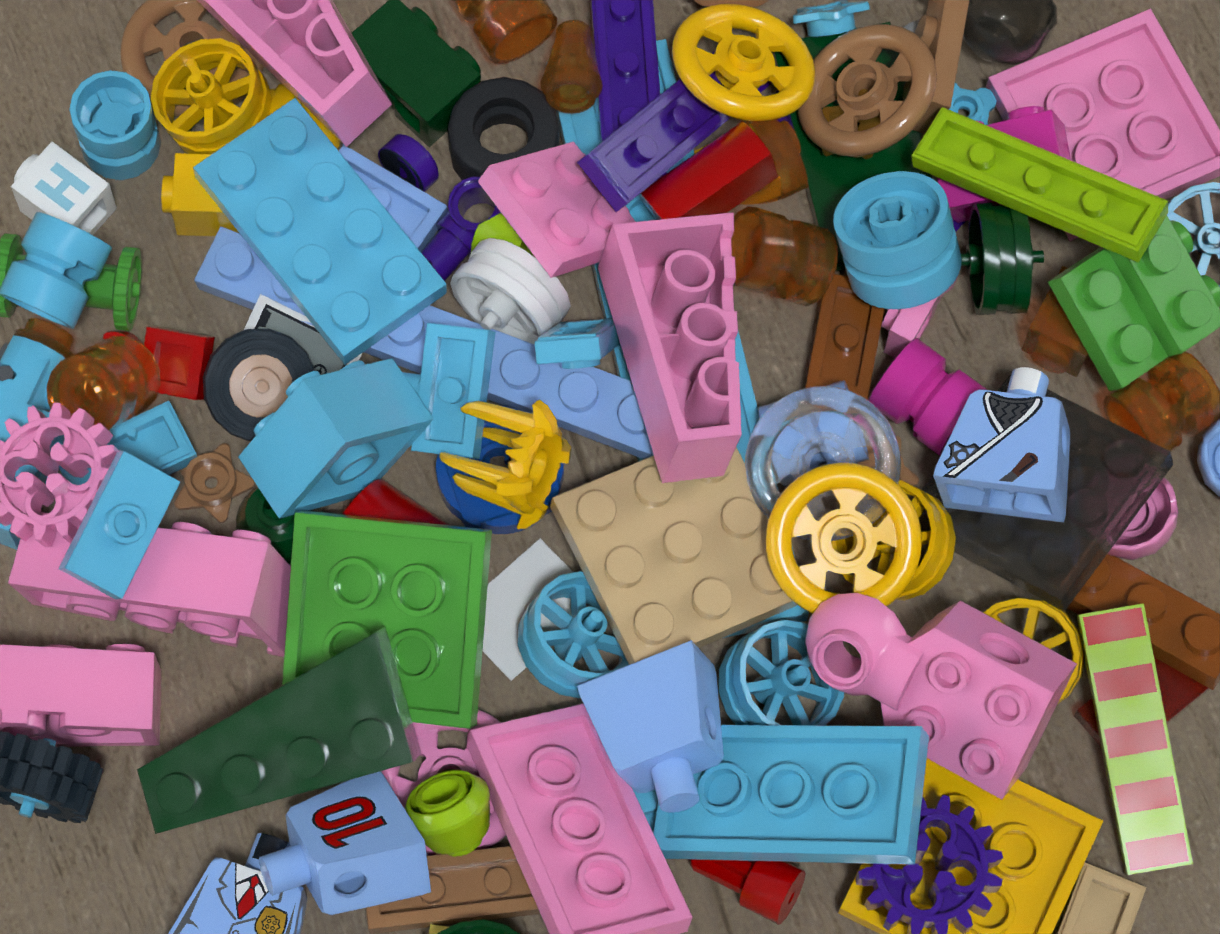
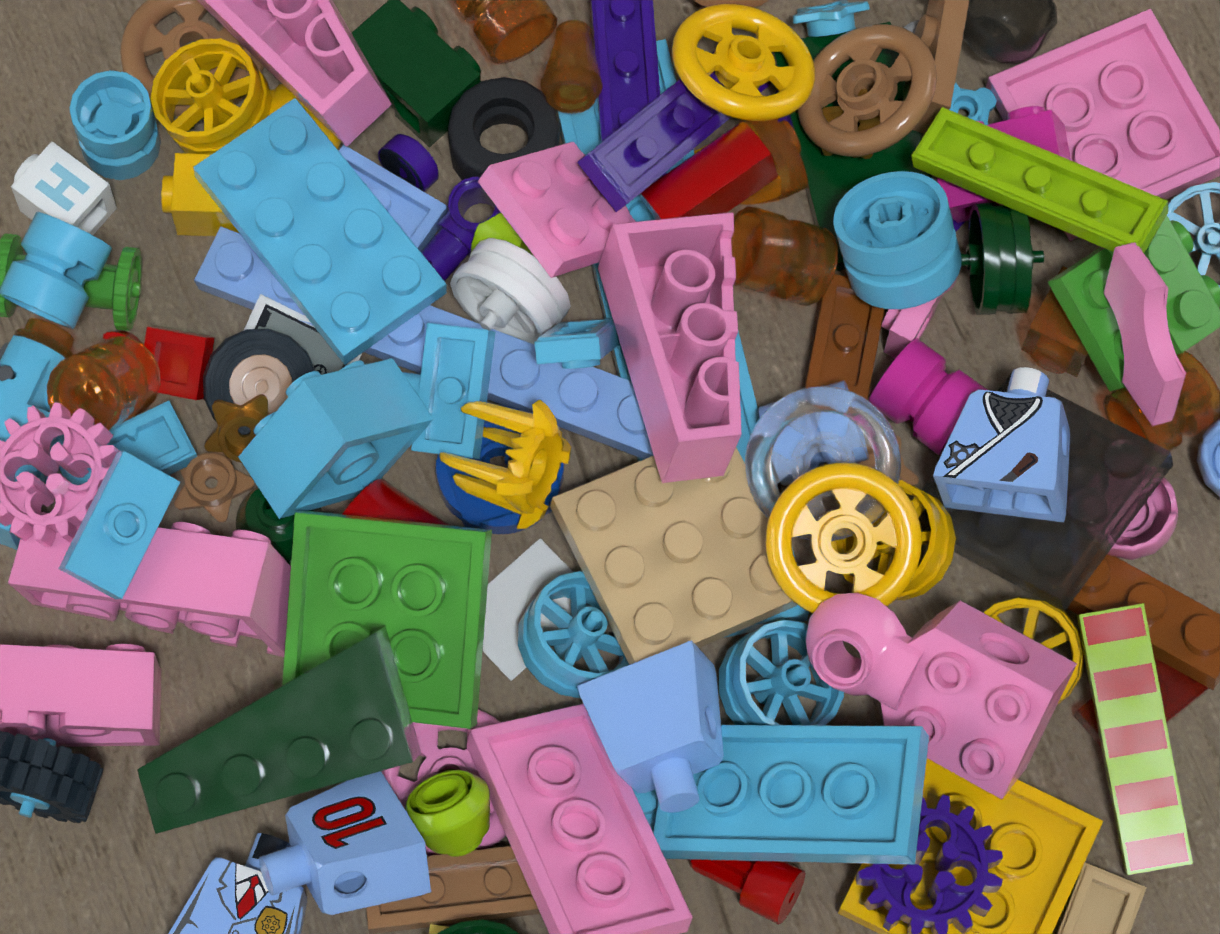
(229, 420): none -> pearl gold plate
(1150, 362): none -> bright pink tile

